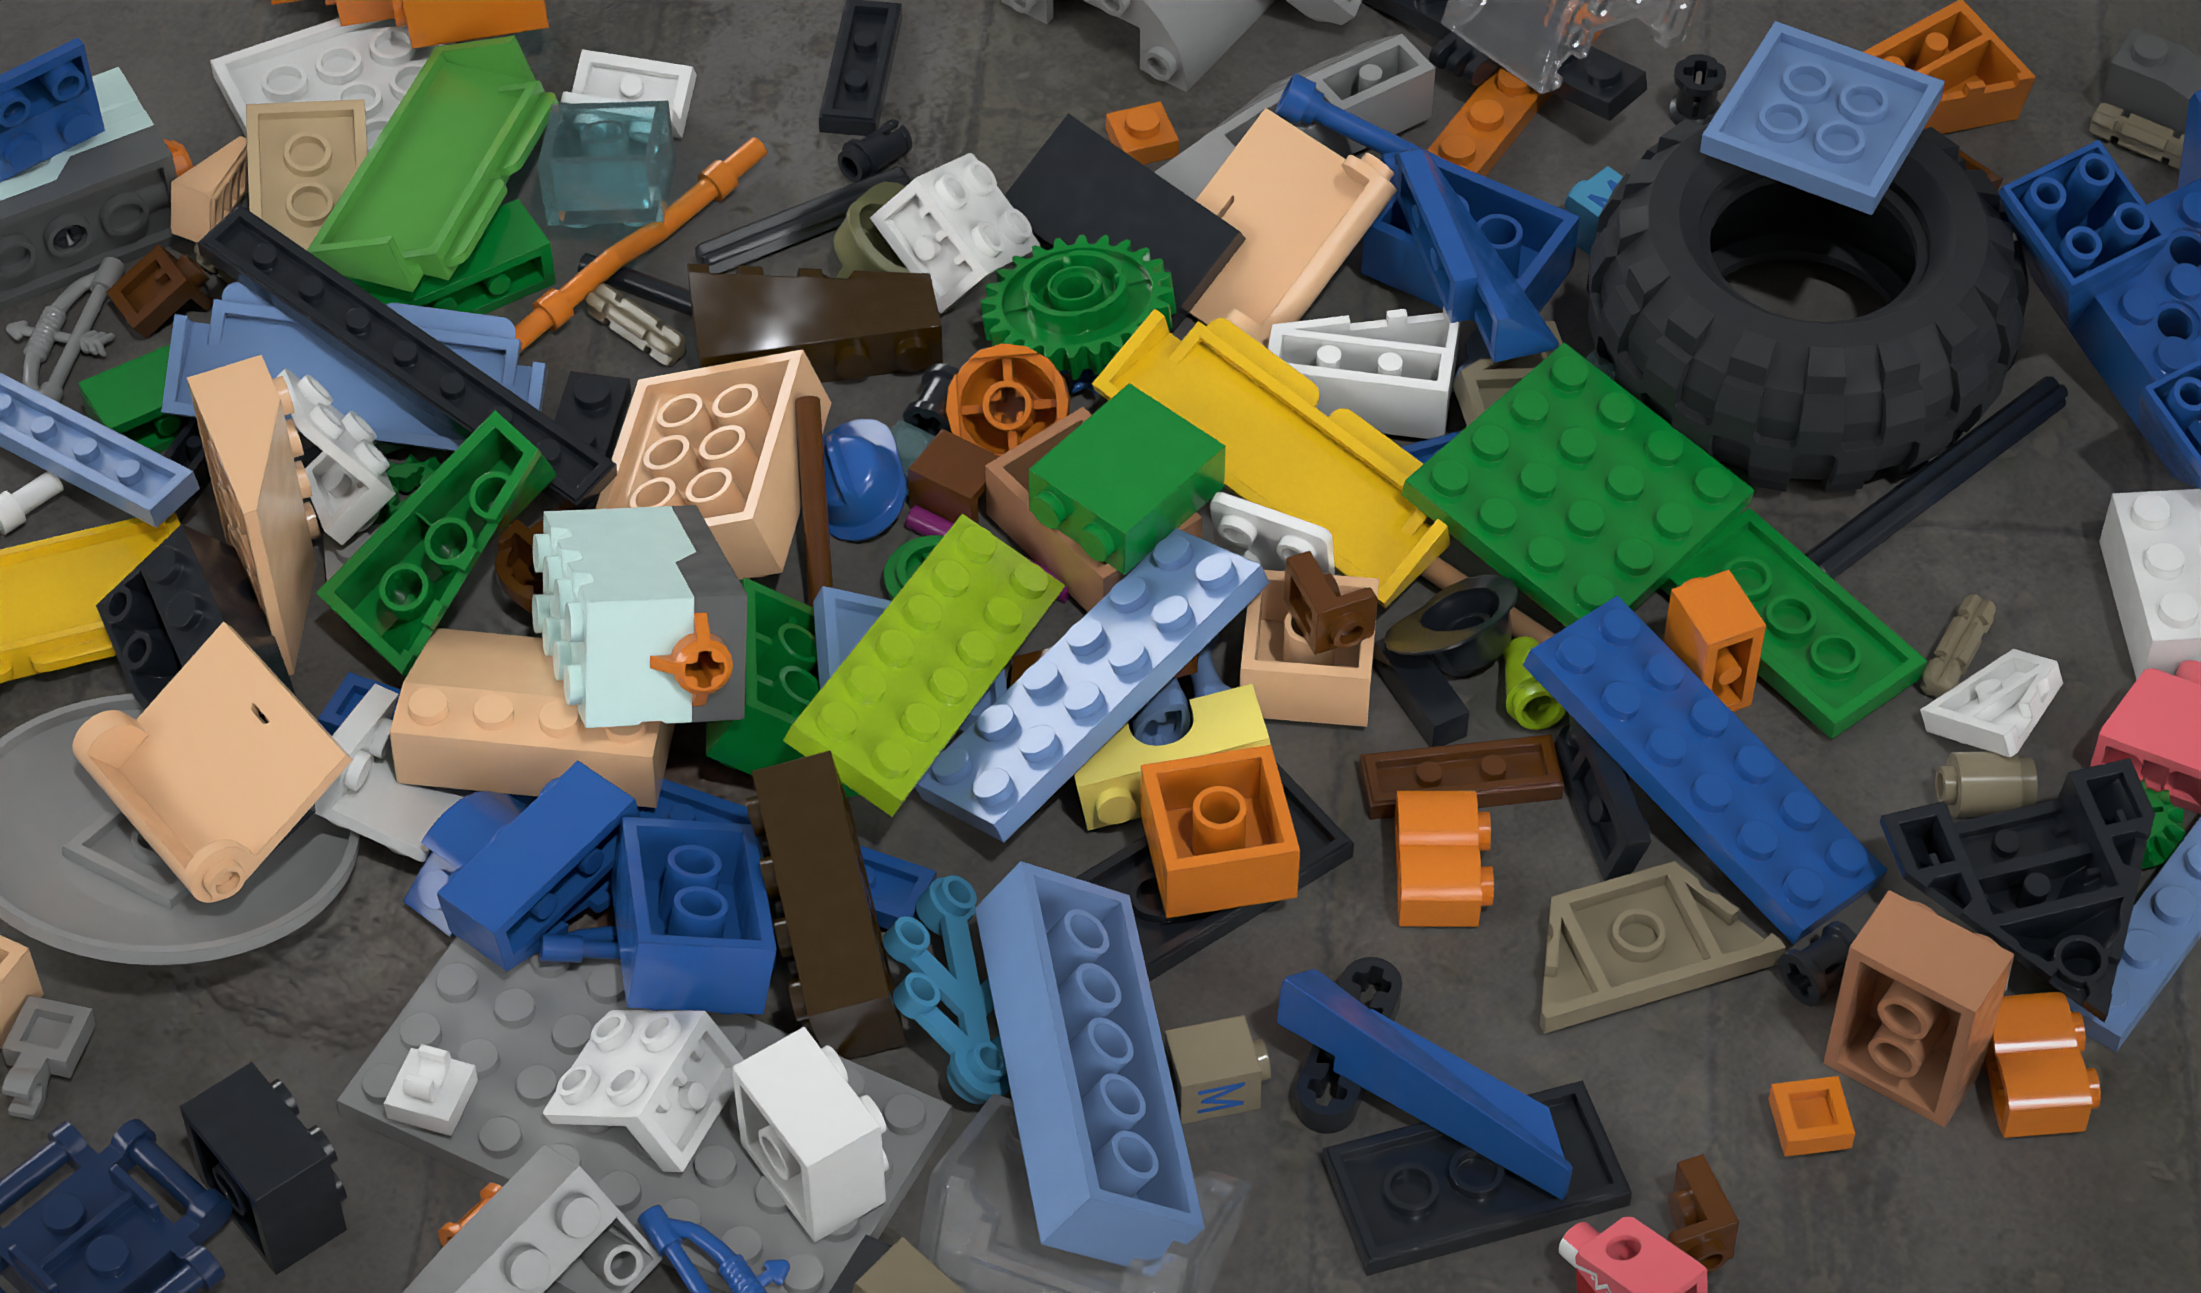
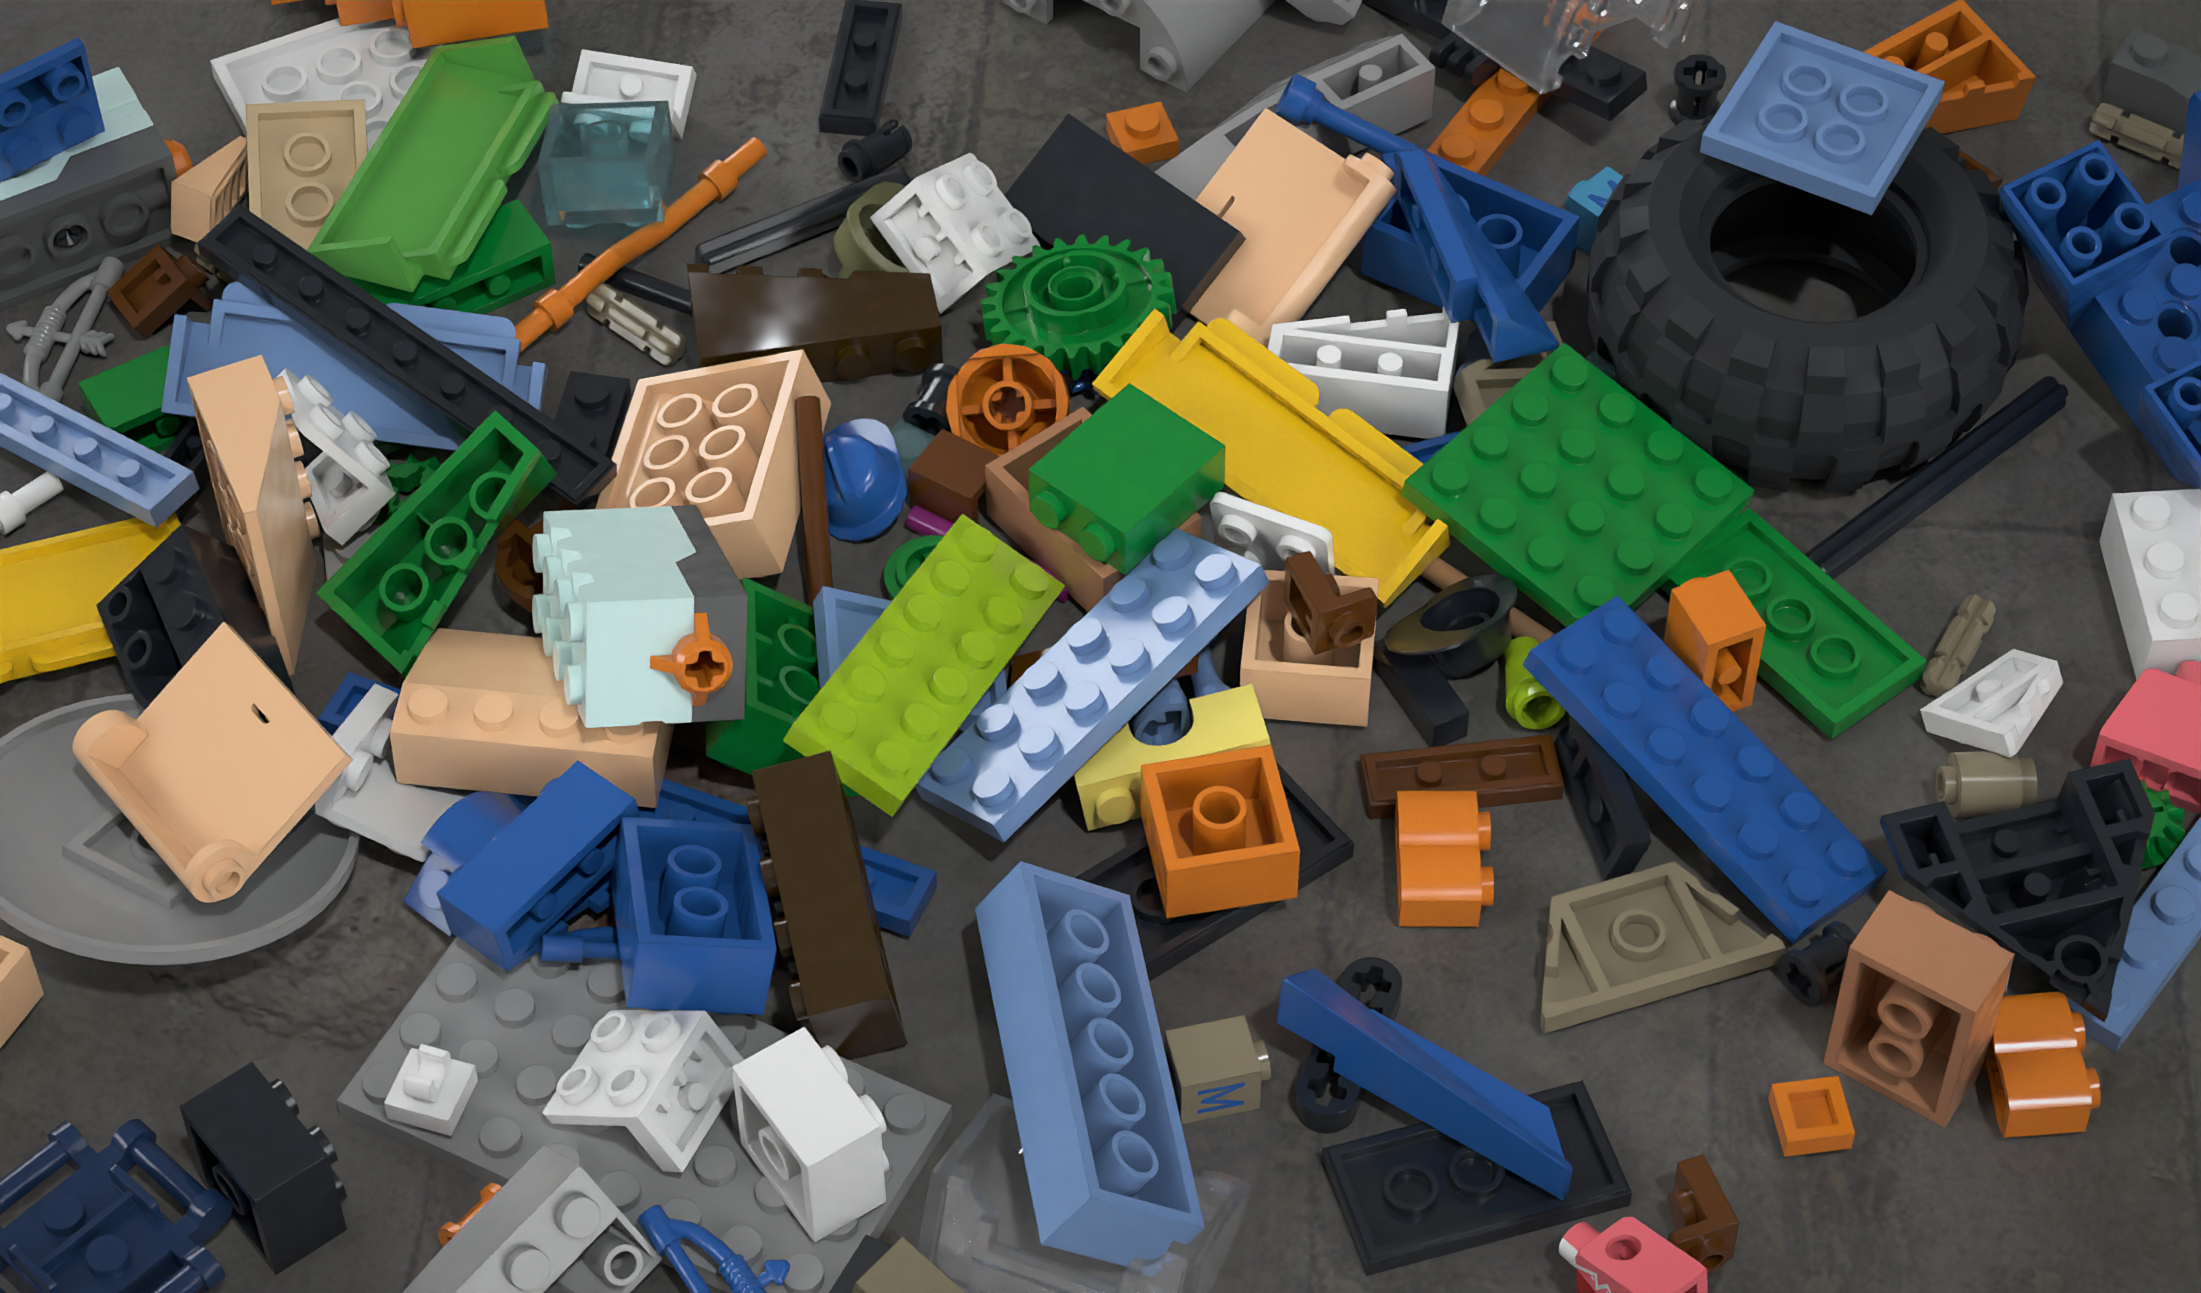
(41, 1043): light grey plate -> none
(976, 1062): dark azure plant -> none

